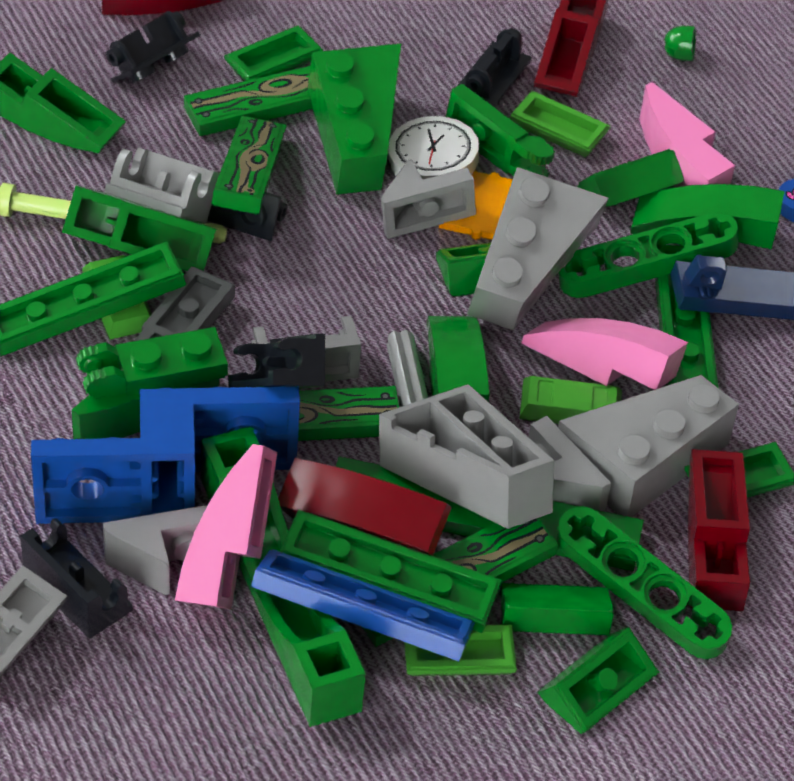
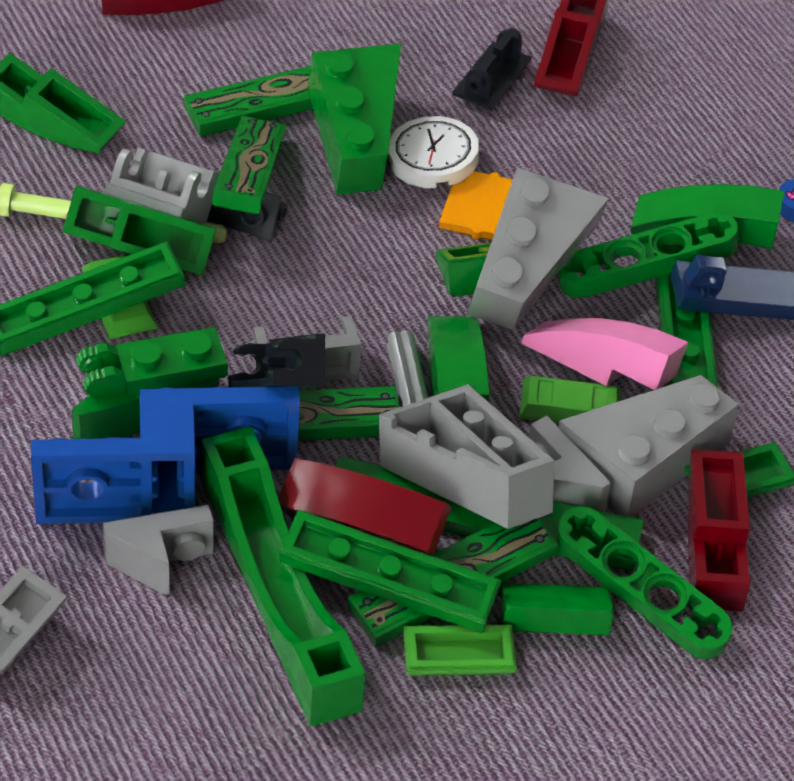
(91, 598): black hinge -> none
(137, 57): black hinge -> none
(190, 306): dark grey hinge -> none
(229, 529): bright pink slope -> none
(273, 54): green tile -> none
(363, 604): blue tile -> none
(419, 204): light grey slope -> none
(498, 136): green hinge -> none
(559, 124): bright green tile -> none
(599, 680): green slope -> none
(635, 178): green slope -> none
(675, 128): bright pink slope -> none
(681, 43): green hinge -> none

